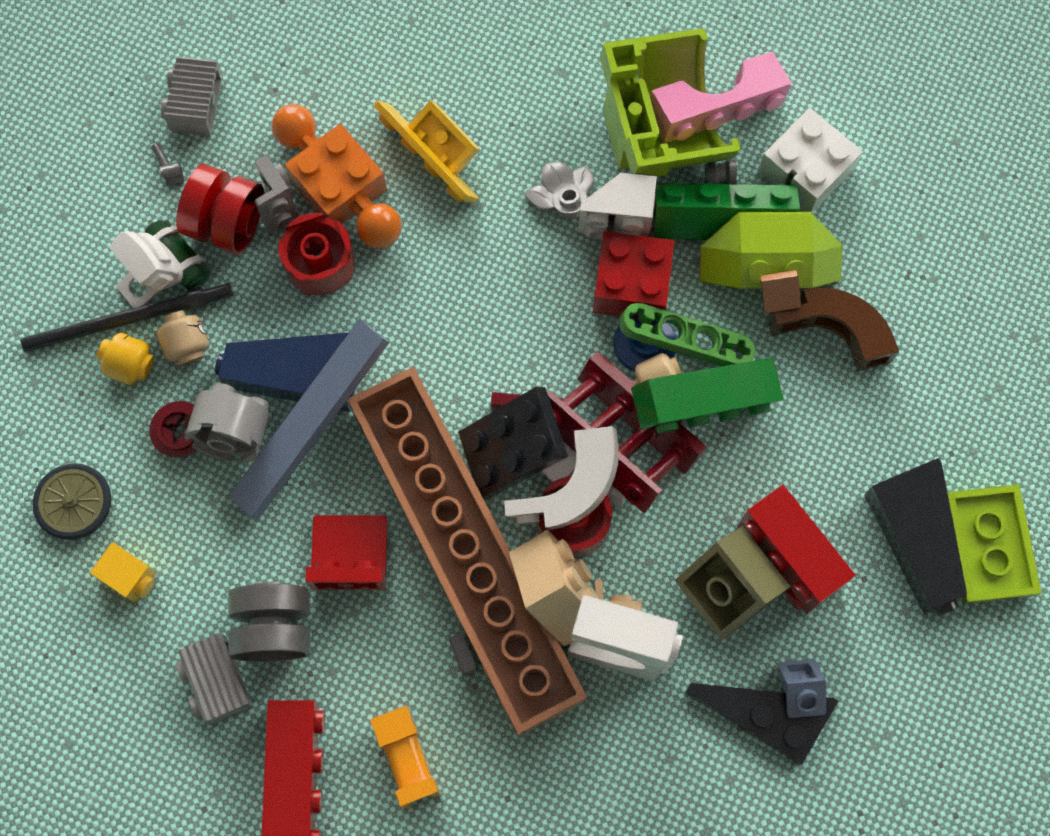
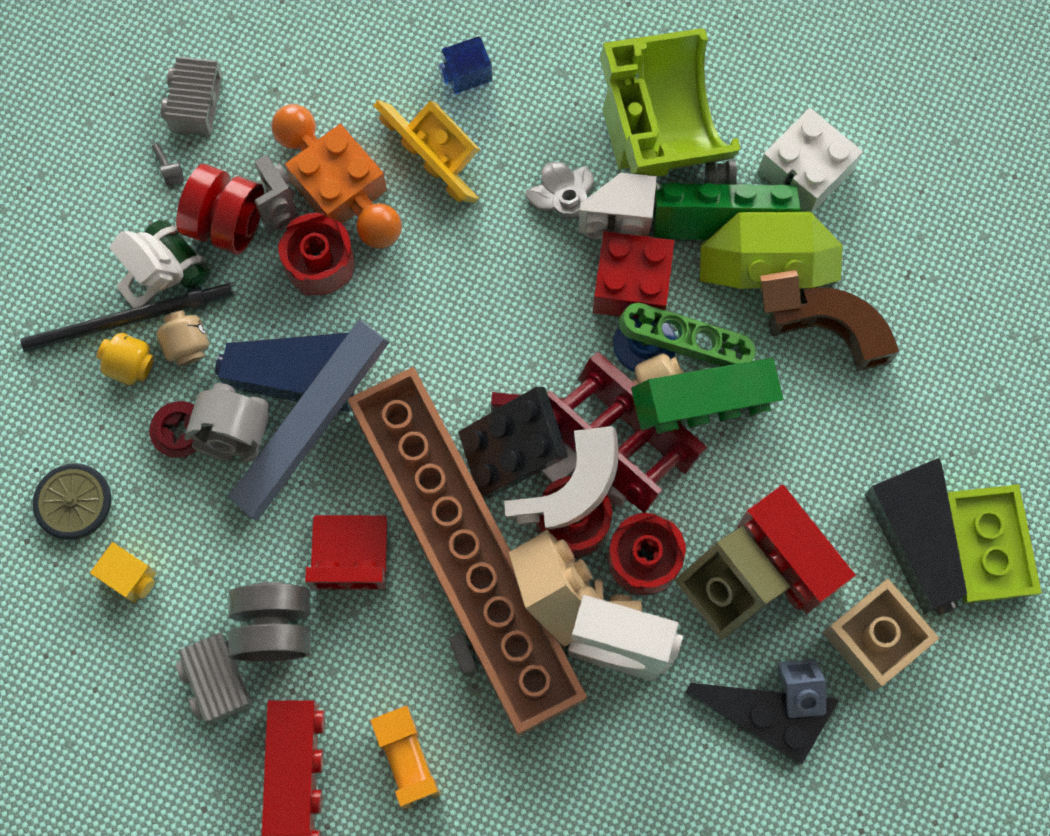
(465, 65): none -> clear blue brick
(655, 536): none -> red brick
(685, 111): bright pink arch -> none
(880, 635): none -> tan brick

